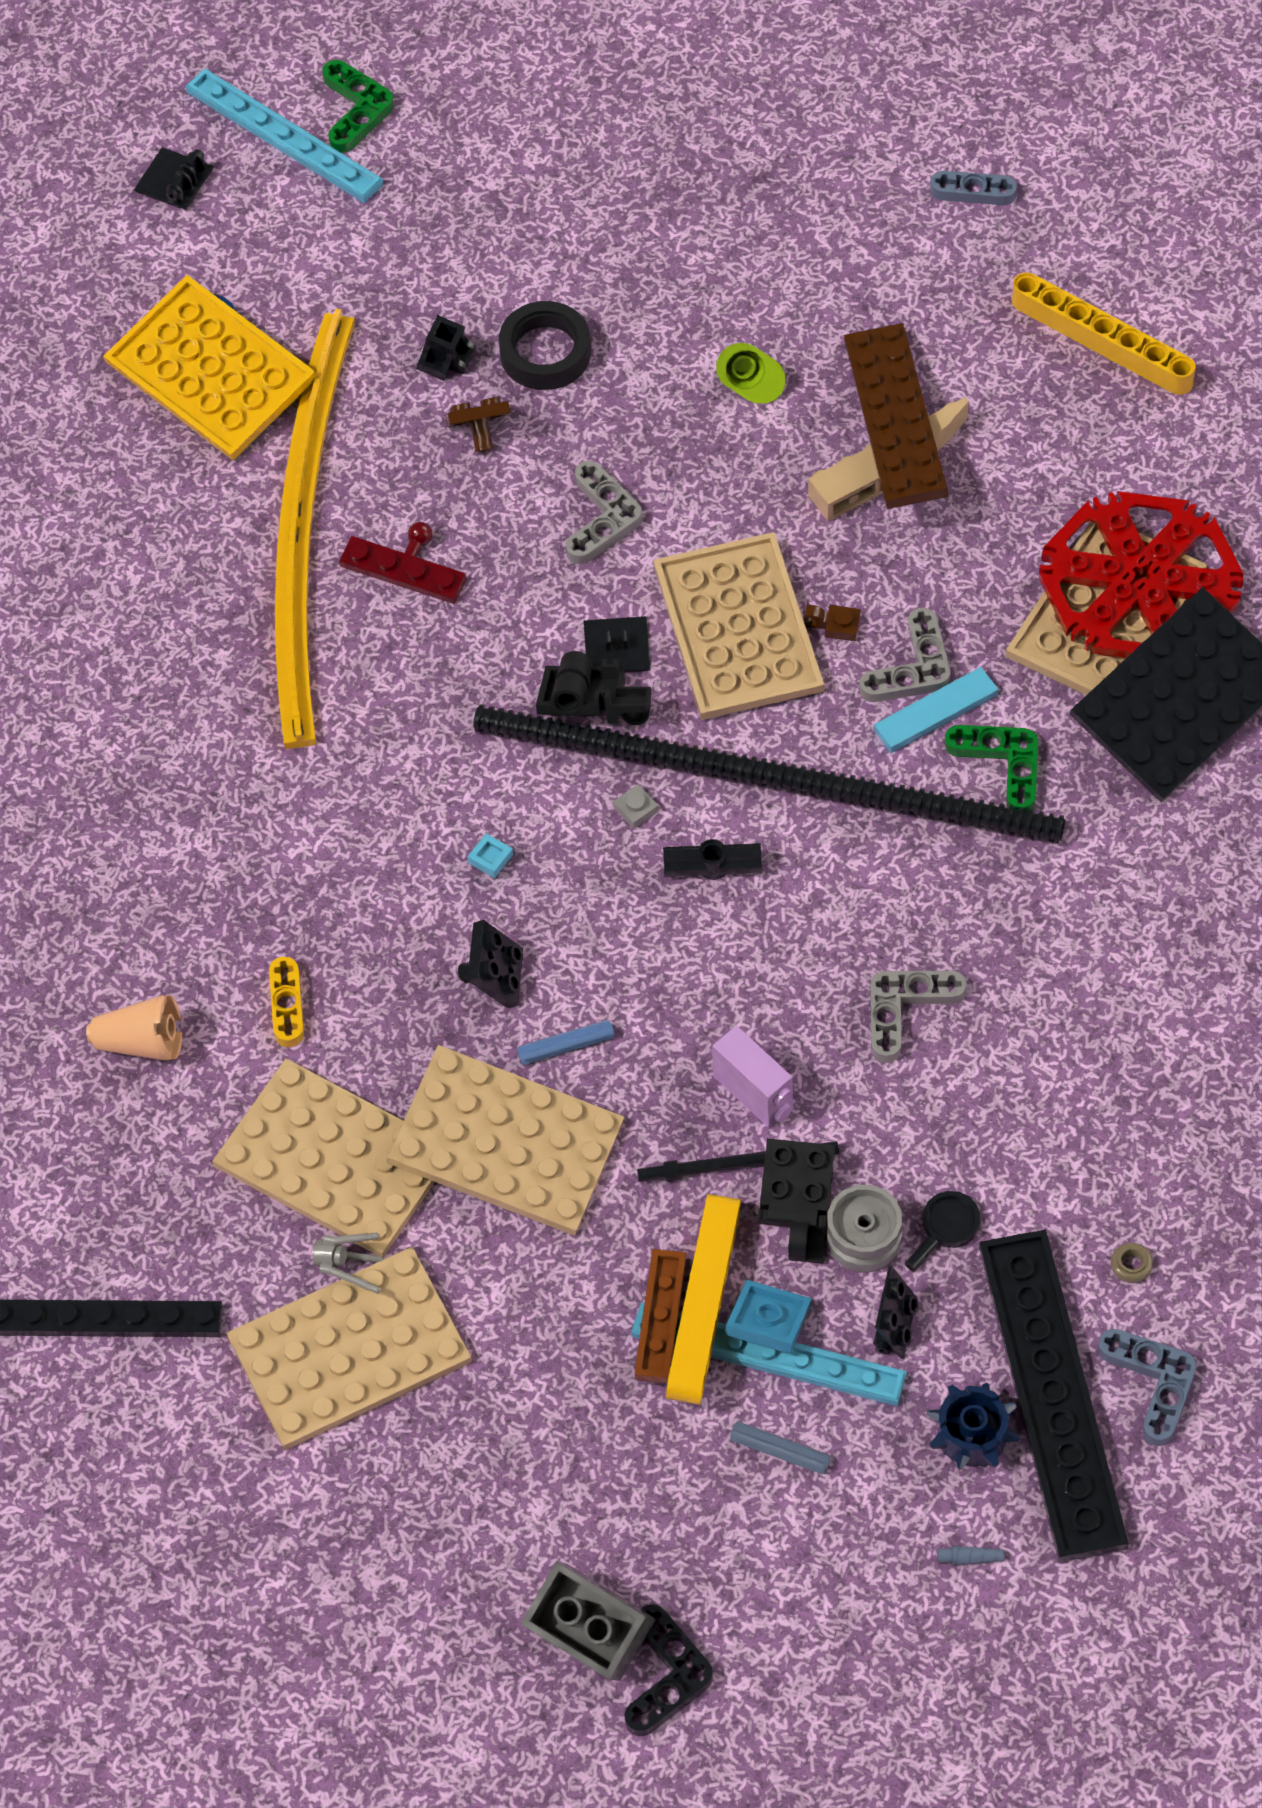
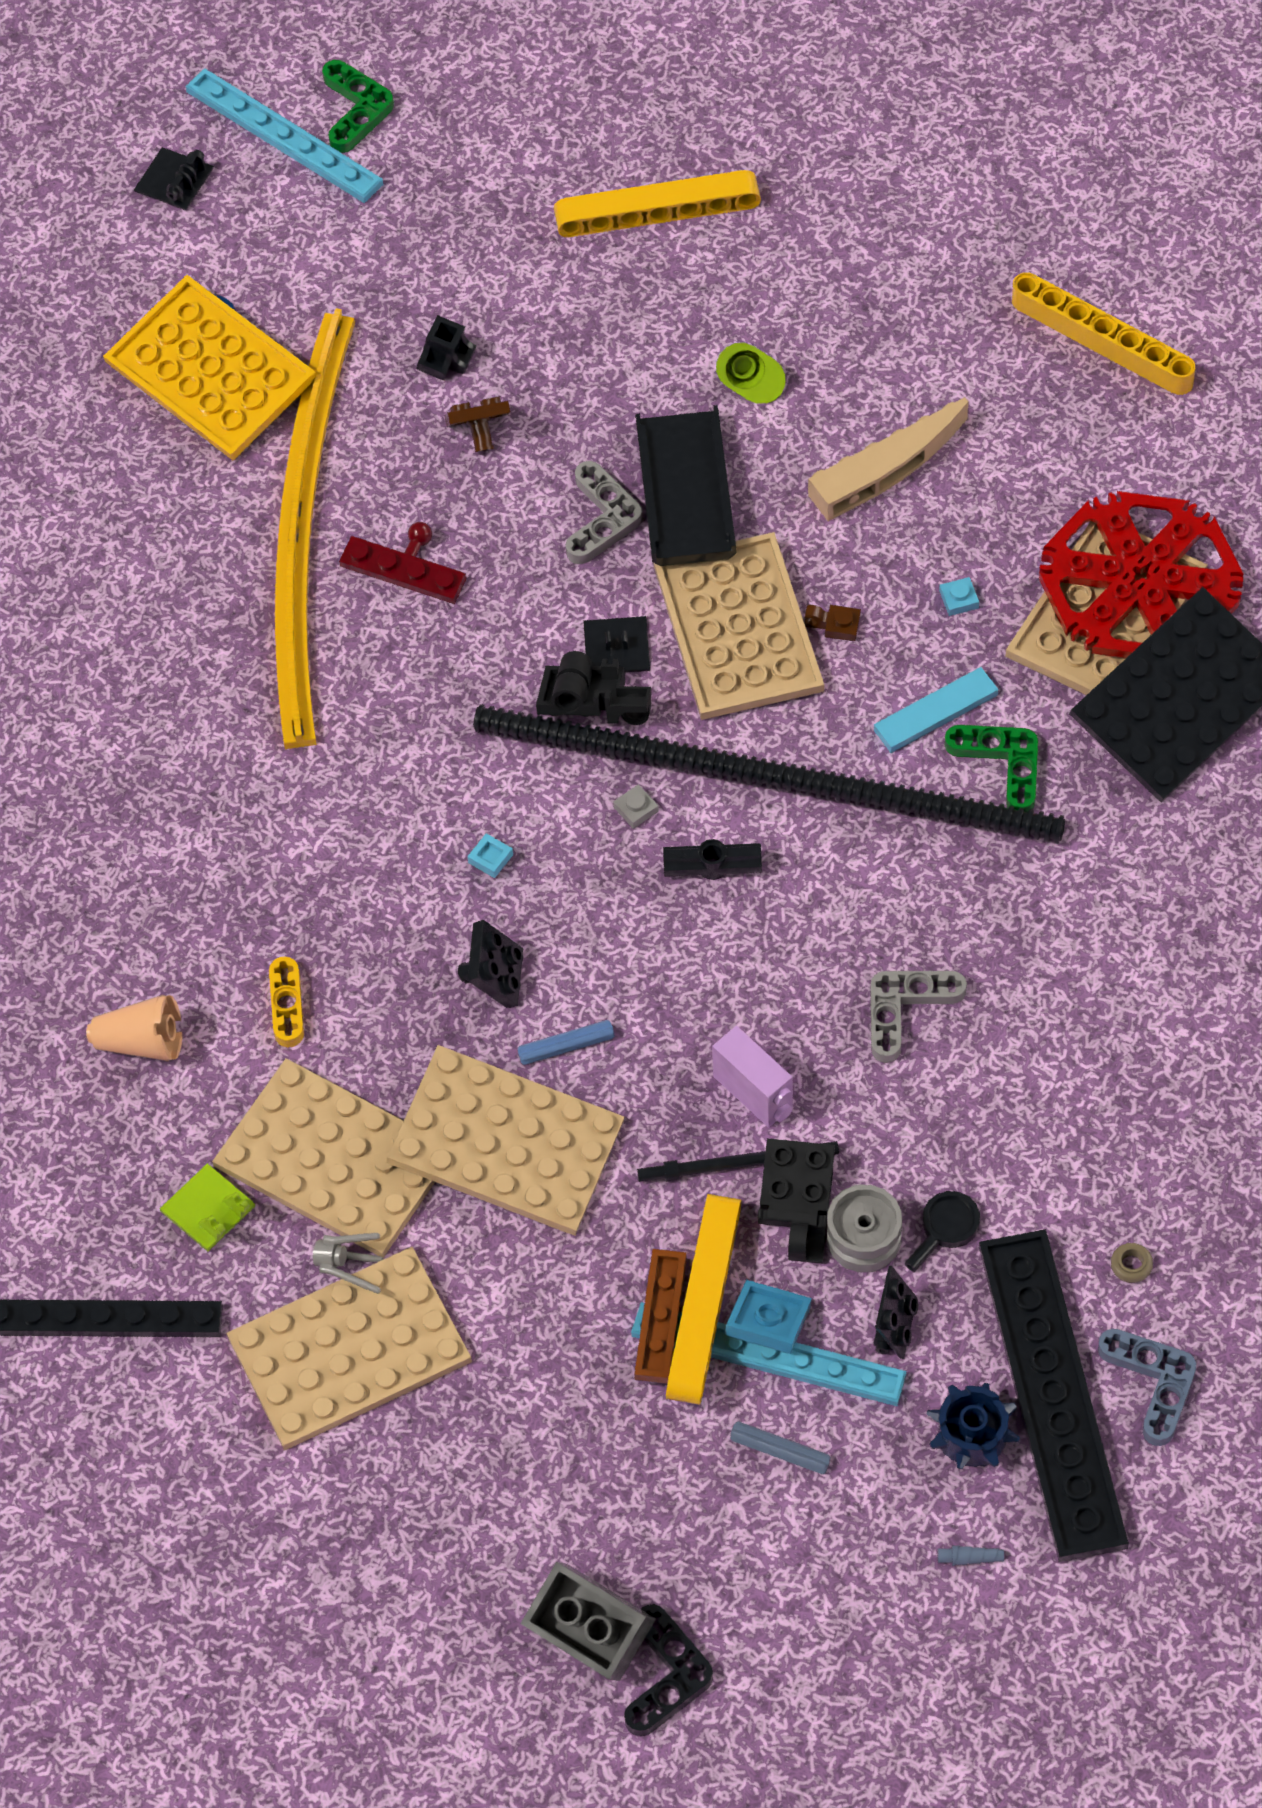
(207, 1207): none -> lime plate
(544, 315): black tyre -> none
(656, 203): none -> yellow beam
(686, 488): none -> black ladder
(895, 416): reddish brown plate -> none
(925, 664): light grey beam -> none
(953, 178): sand blue beam -> none
(959, 596): none -> medium azure plate

